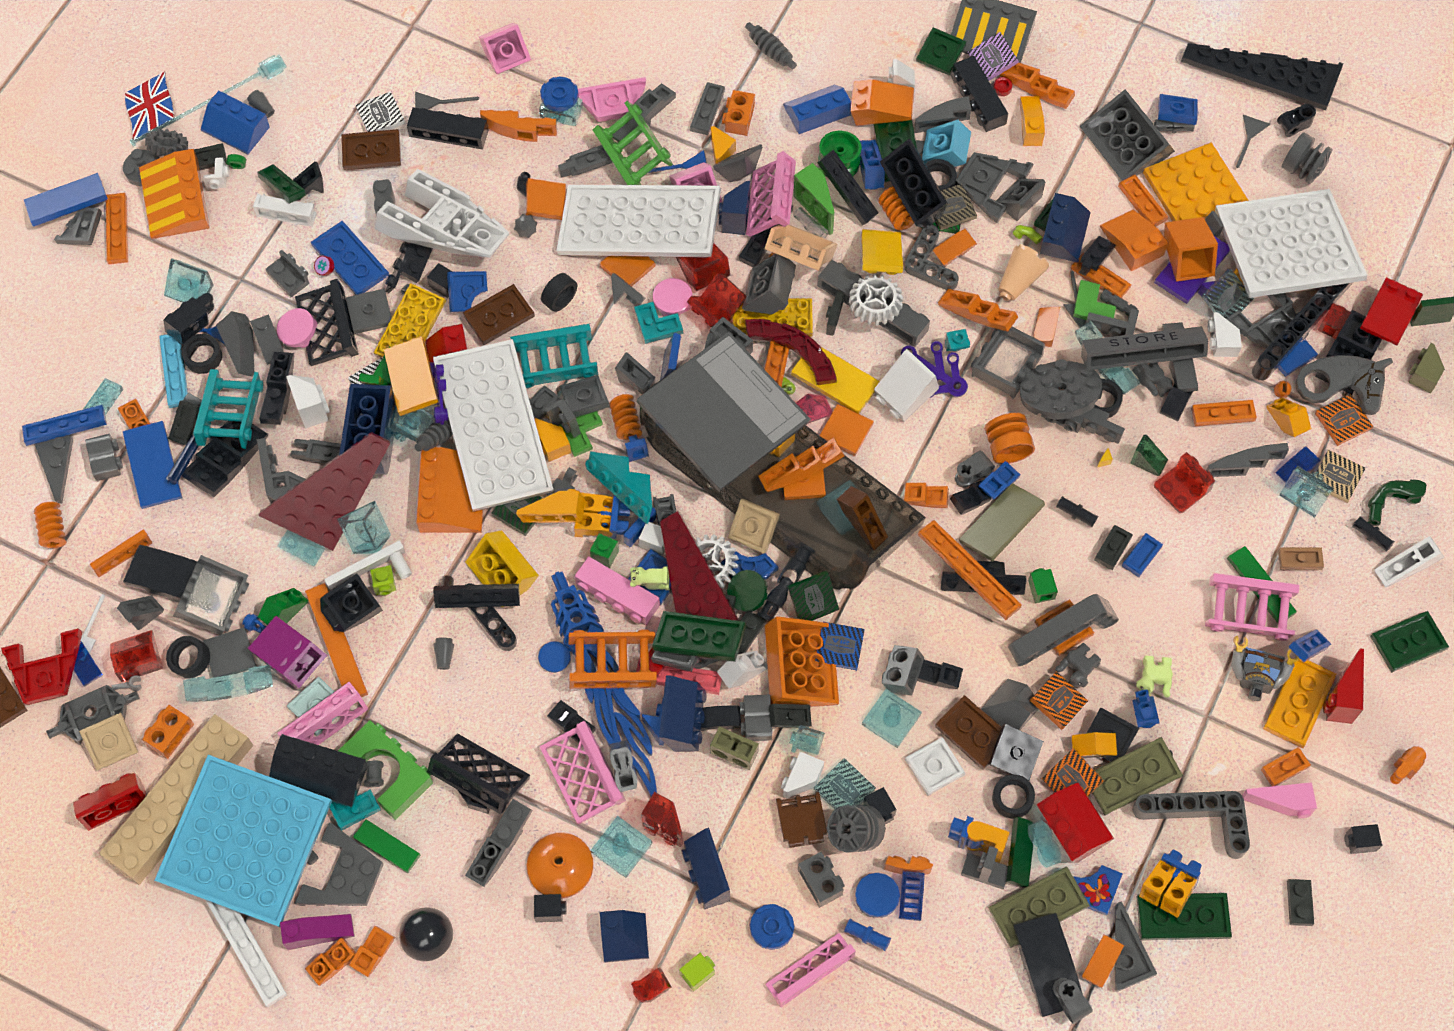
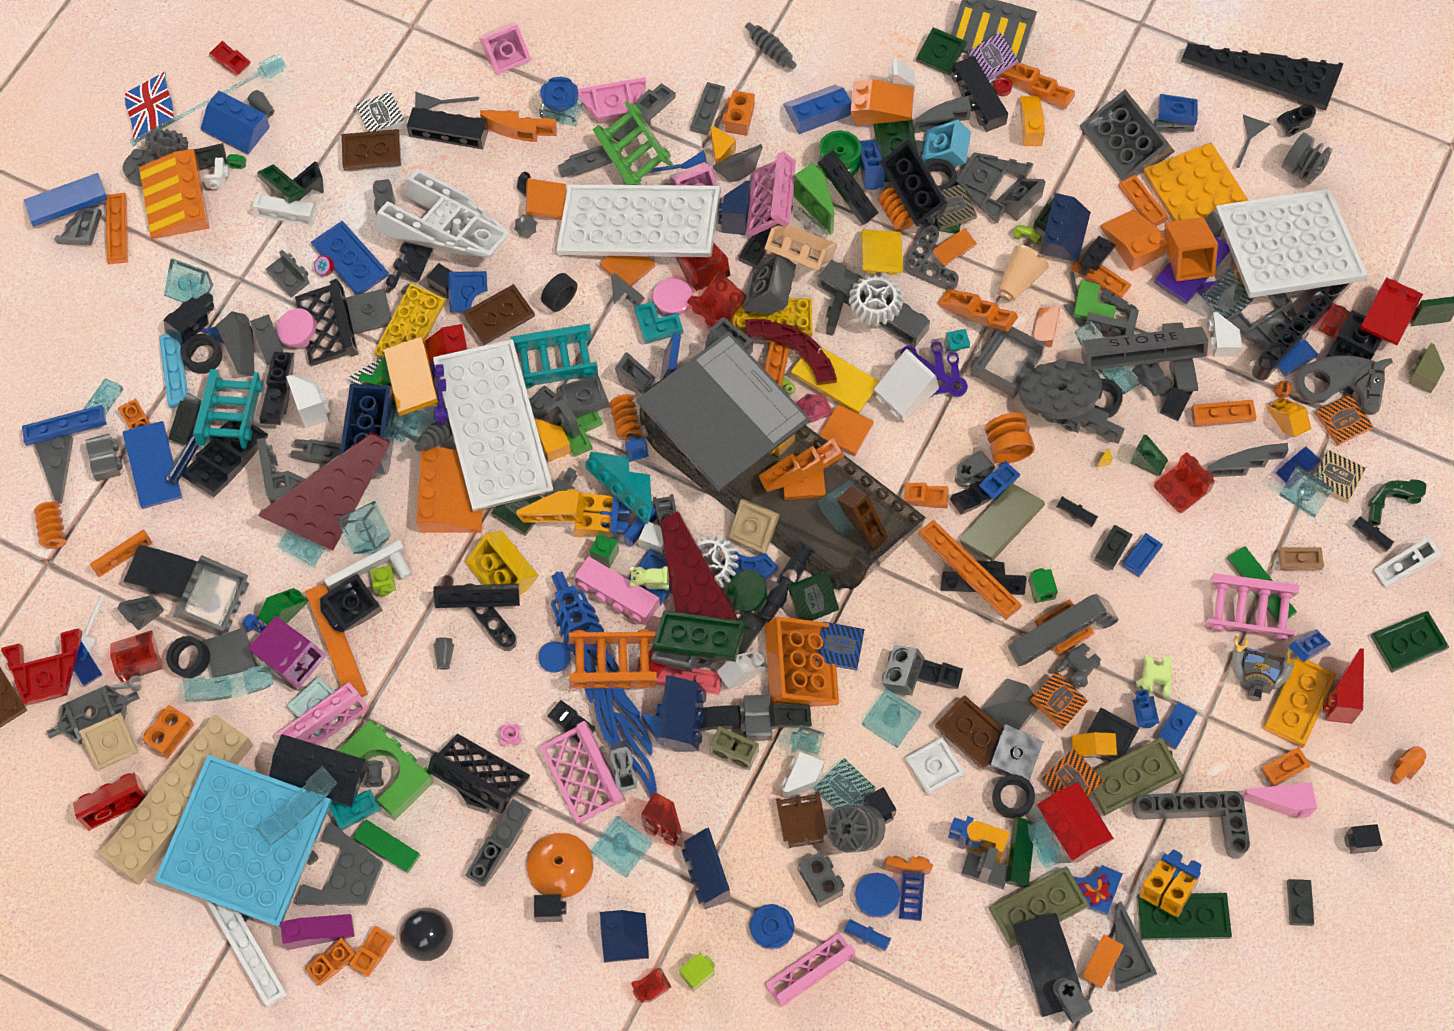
(229, 59): none -> red slope
(298, 807): none -> clear light blue slope
(505, 730): none -> bright pink plate
(1177, 725): none -> blue plate

